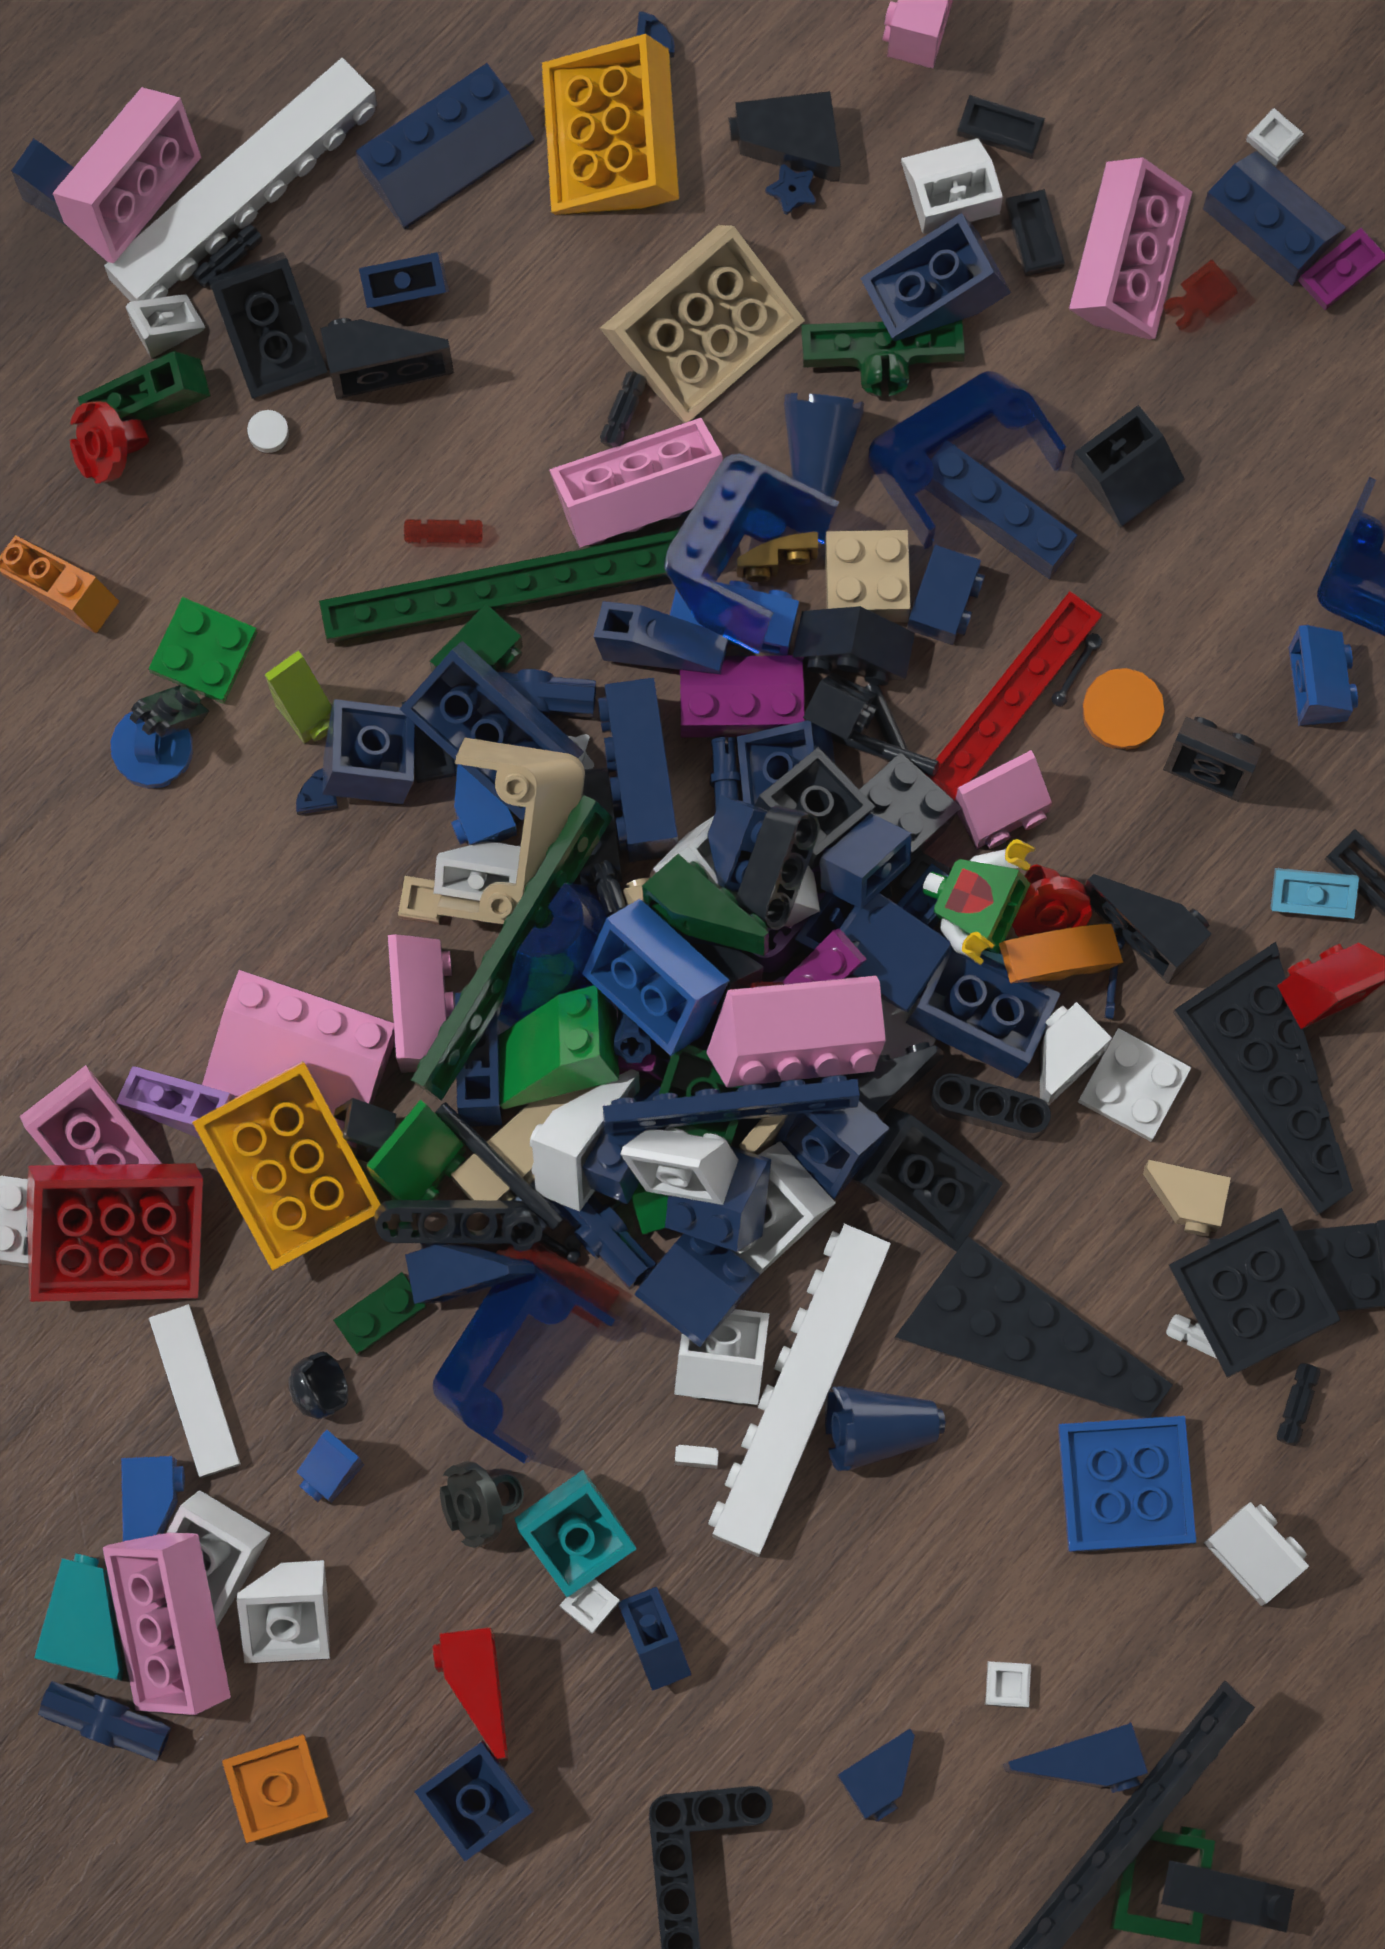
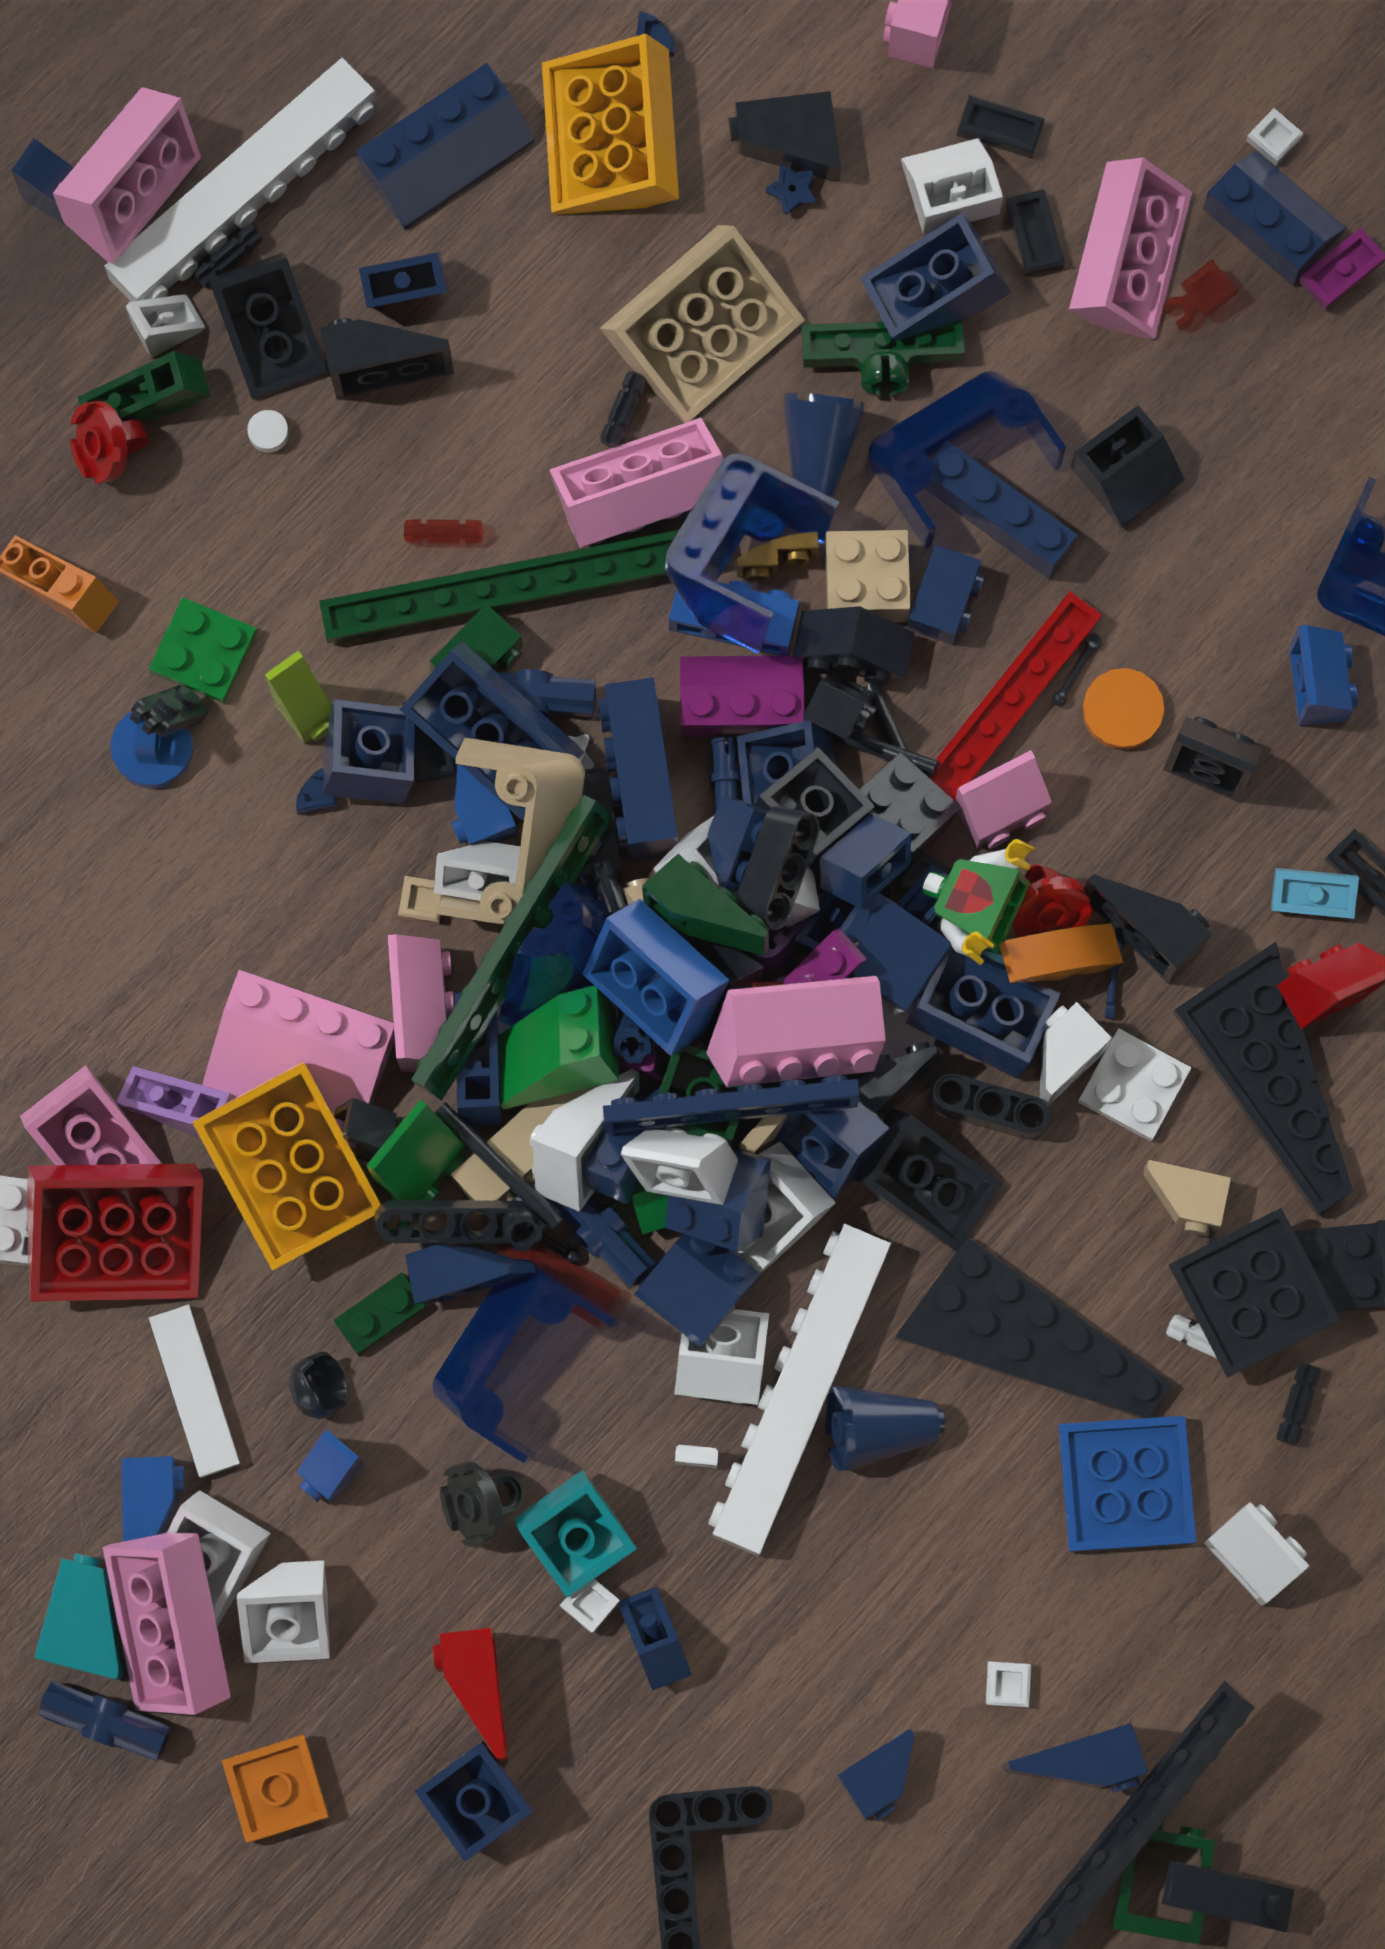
(656, 639): dark blue slope -> none

